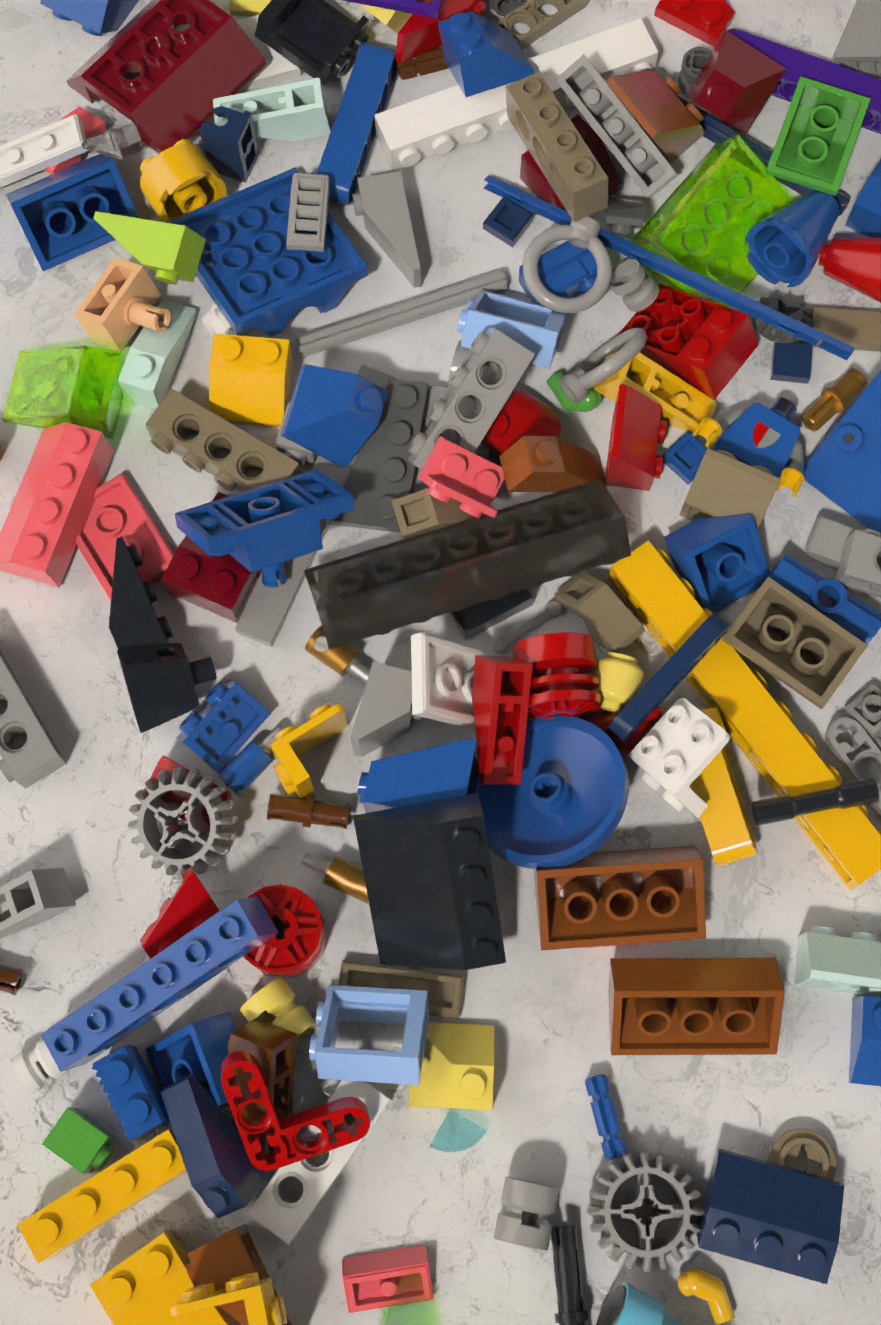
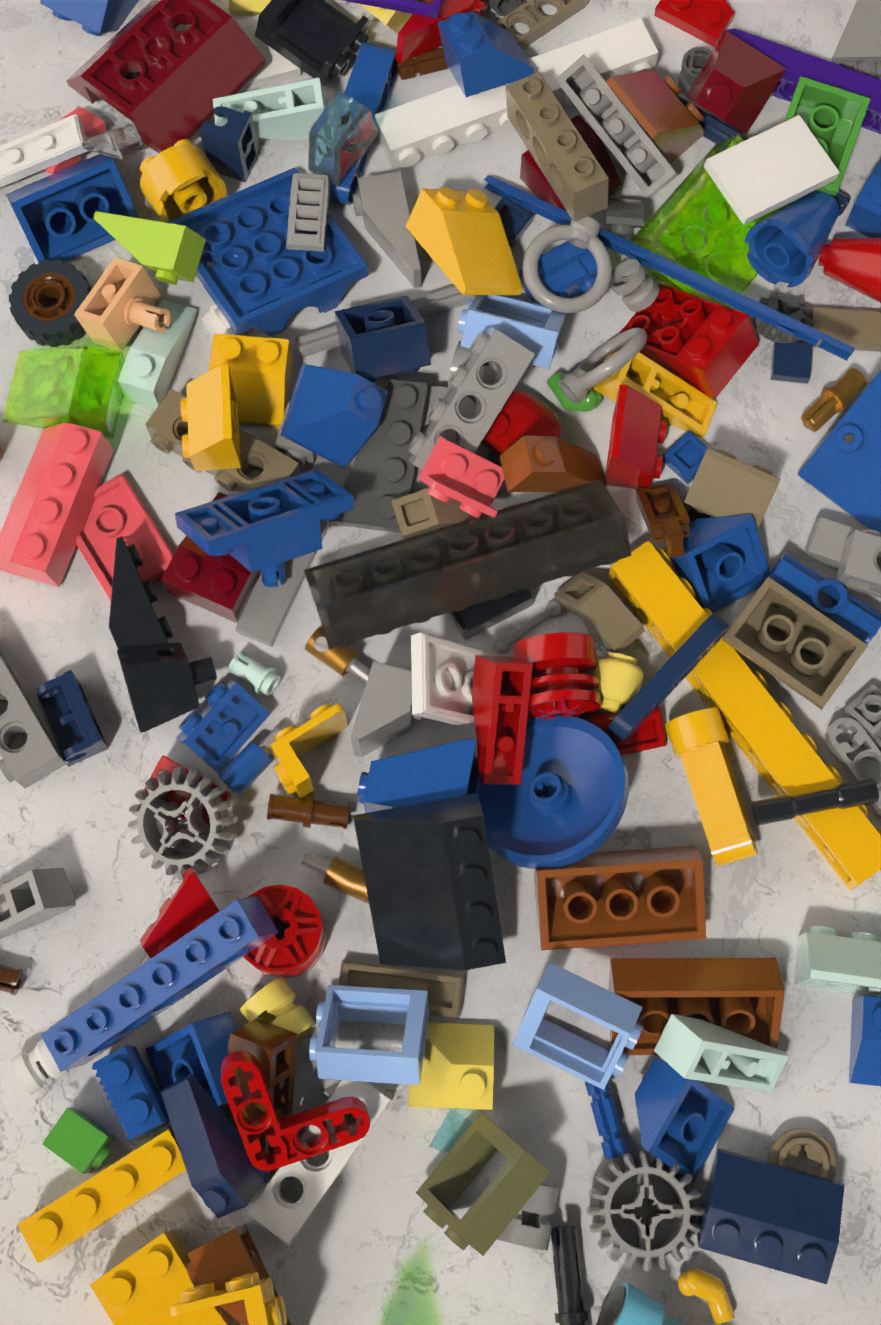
(37, 289): none -> black wheel
(71, 718): none -> dark blue hinge
(212, 421): none -> yellow slope
(254, 673): none -> light aqua pin
(340, 131): none -> clear light blue torso
(383, 338): none -> dark blue brick
(387, 1278): coral slope -> none
(465, 240): none -> yellow slope
(499, 1200): none -> olive window
(567, 1049): none -> light blue window
(664, 516): none -> reddish brown hinge
(678, 752): white bracket -> none
(679, 1118): none -> blue slope
(719, 1055): none -> light aqua slope
(761, 439): torso -> none
(771, 169): none -> white tile

